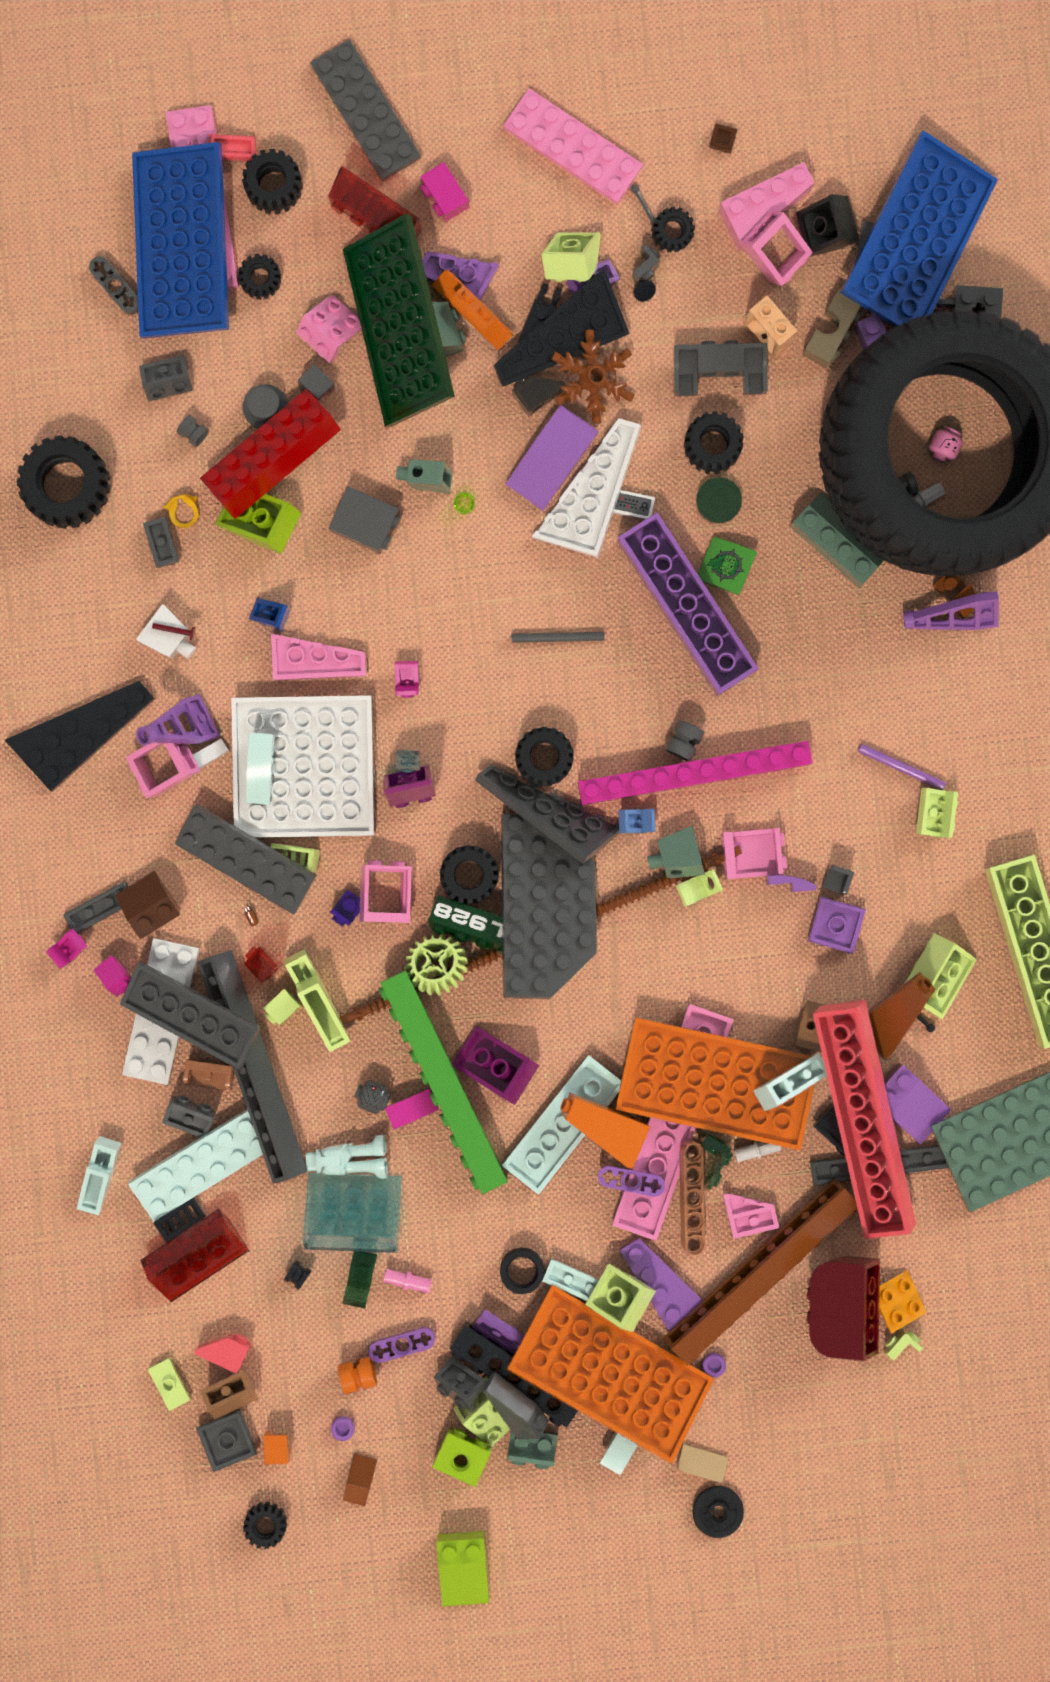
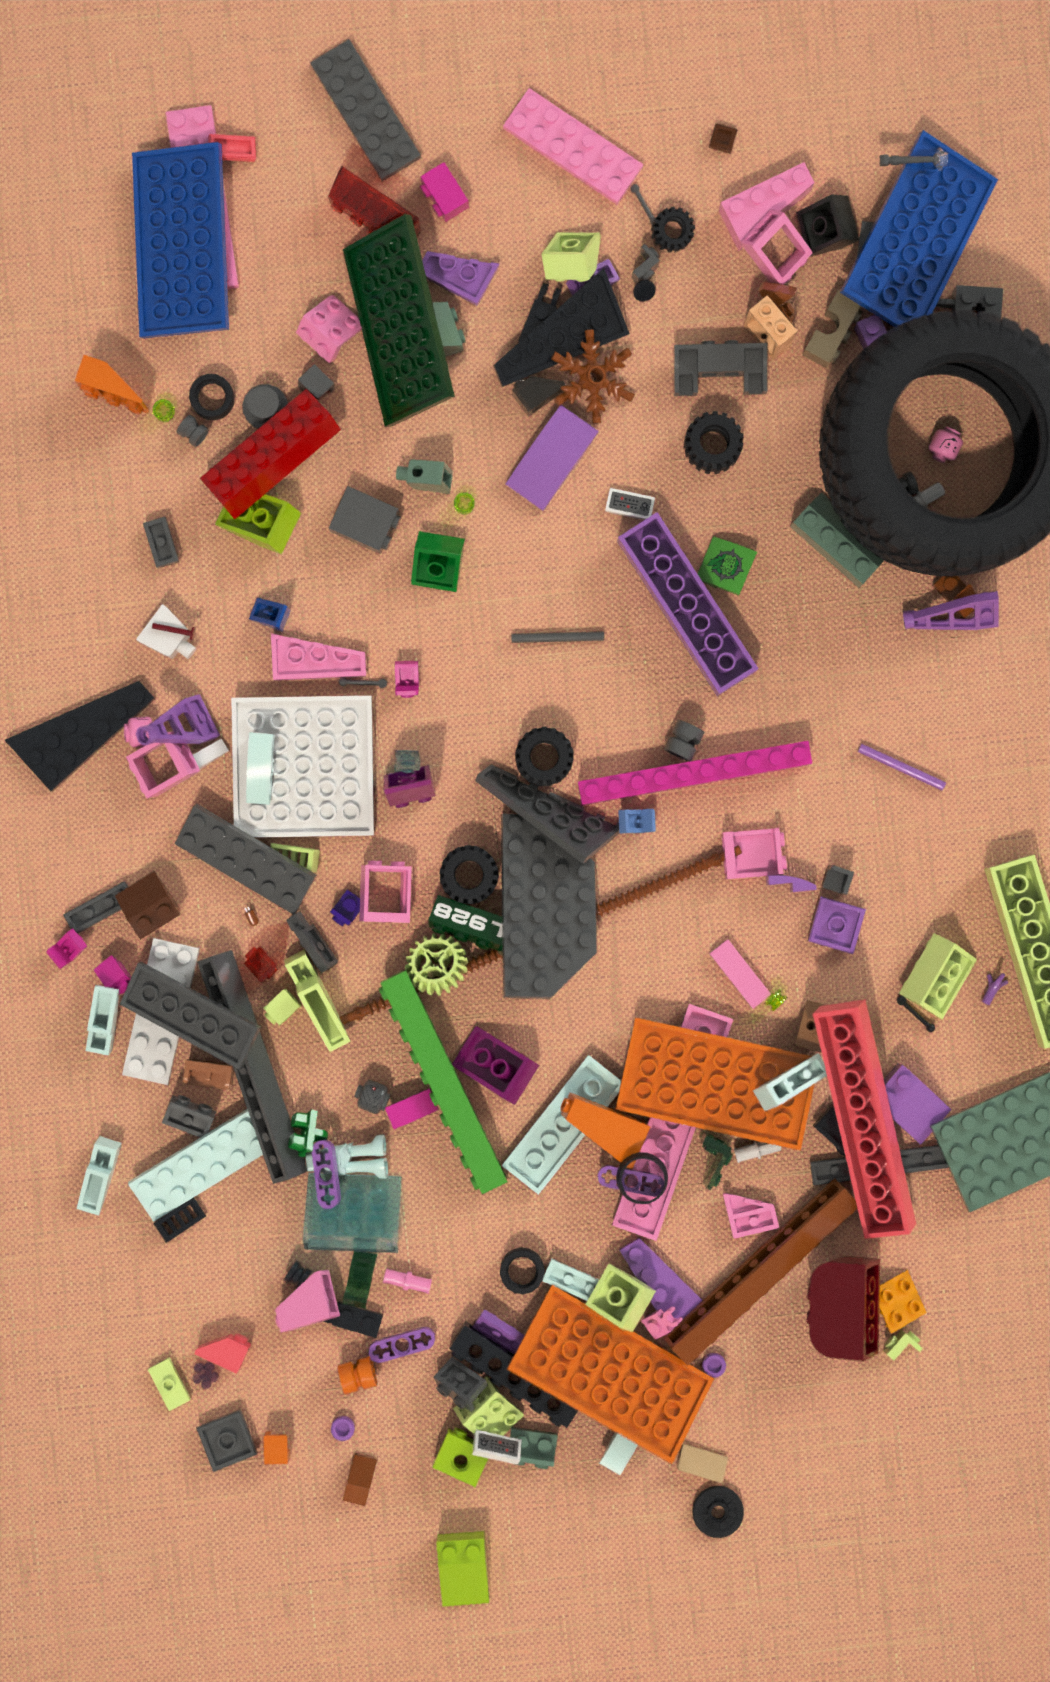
(42, 461): black tyre -> none
(100, 380): none -> orange slope
(102, 1020): none -> light aqua slope
(124, 286): dark grey beam -> none
(131, 728): none -> bright pink head
(159, 416): none -> clear neon green bush
(165, 378): dark grey bracket -> none
(171, 506): yellow piece -> none
(194, 1255): clear red slope -> none
(205, 1374): none -> plant
(207, 379): none -> black tyre
(229, 1394): medium nougat brick -> none
(250, 266): black tyre -> none
(259, 1538): black tyre -> none
(266, 164): black tyre -> none
(308, 1304): none -> bright pink slope
(309, 1133): none -> green hips
(312, 942): none -> dark grey hinge
(335, 1190): none -> medium lavender beam
(357, 1320): none -> black hinge
(382, 683): none -> dark grey hinge
(437, 561): none -> green slope
(472, 309): orange bracket -> none
(496, 1447): none -> tile
(515, 1408): dark grey slope -> none
(587, 505): white wing -> none
(641, 1155): none -> black tyre
(660, 1322): none -> bright pink plate
(678, 855): sand green torso -> none
(697, 1207): nougat beam -> none
(698, 888): yellowish green bracket -> none
(718, 500): clear green tile -> none
(740, 974): none -> bright pink tile
(775, 1000): none -> clear neon green bush
(779, 294): none -> dark orange slope
(897, 1013): dark orange slope -> none
(937, 813): yellowish green bracket -> none
(938, 159): none -> dark grey piece
(993, 987): none -> medium lavender bar

